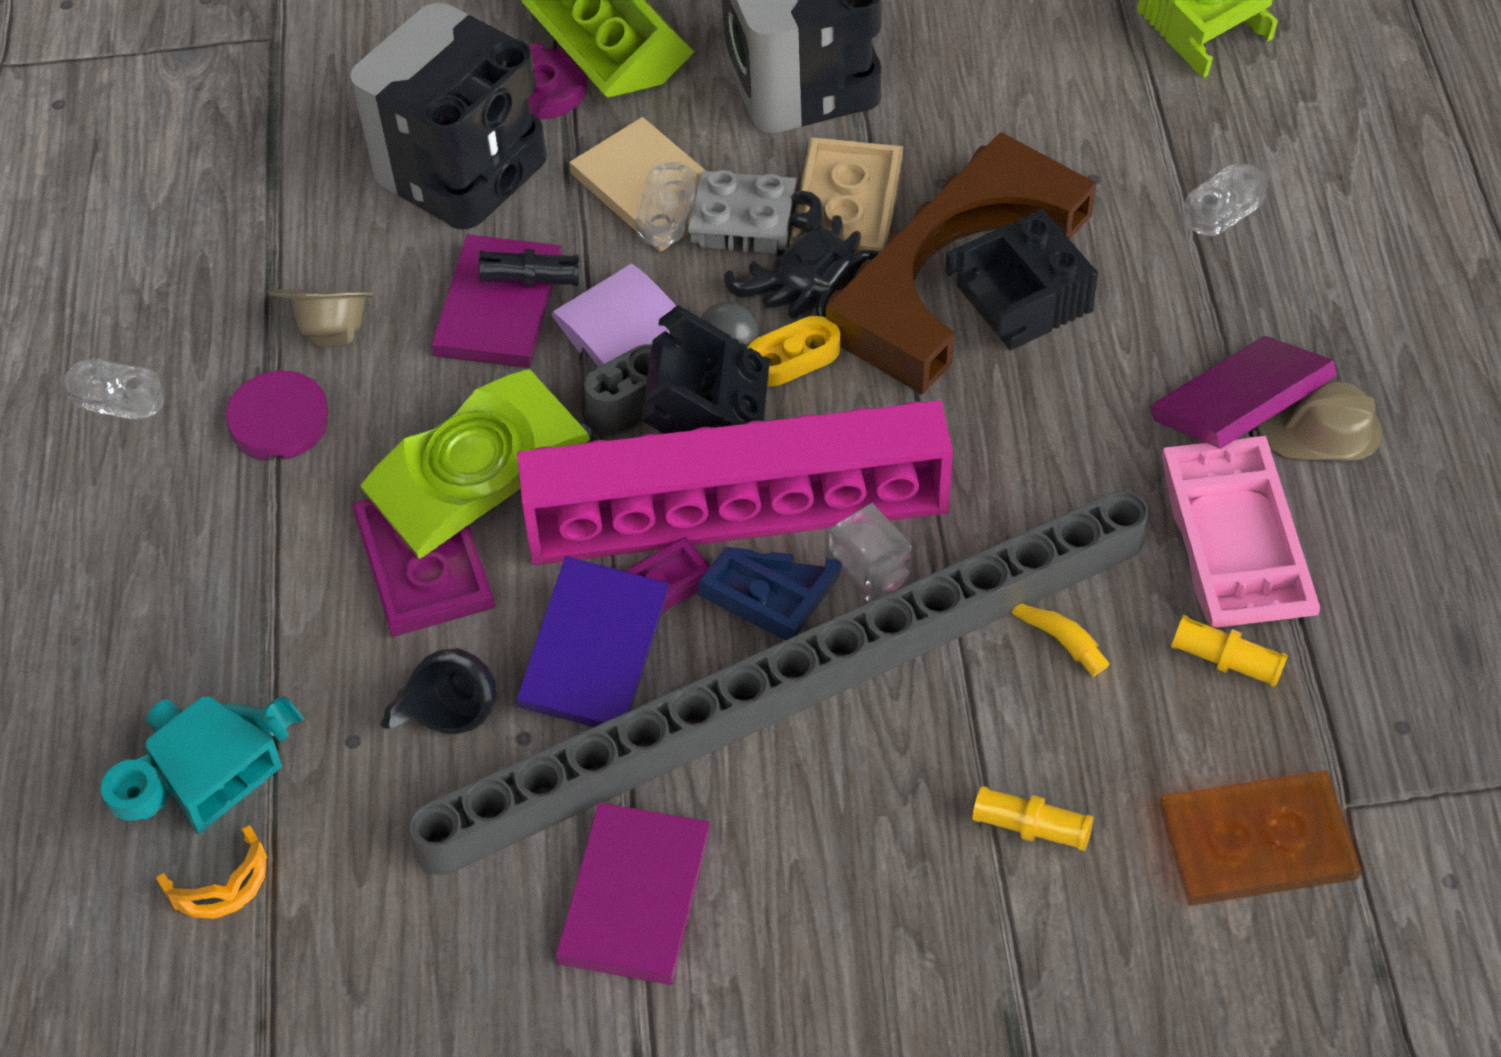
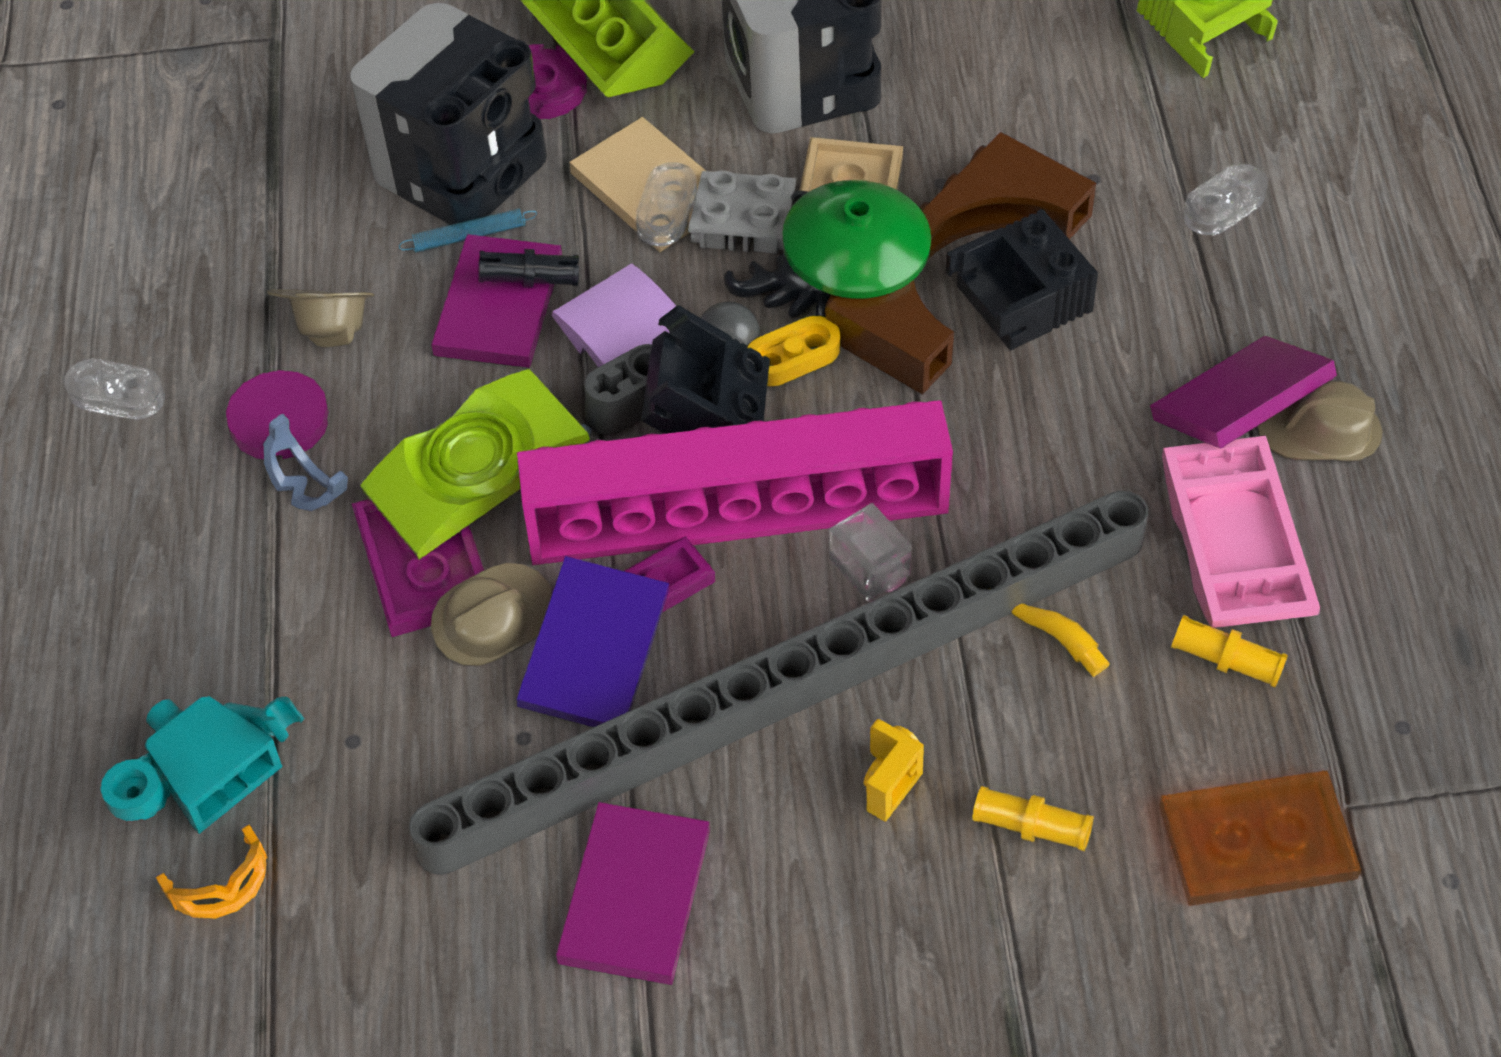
(280, 439): none -> sand blue helmet
(445, 693): black hat -> none
(462, 239): none -> medium azure piece
(491, 614): none -> dark tan piece
(768, 588): dark blue wing -> none
(856, 239): none -> green dish
(895, 768): none -> yellow bracket

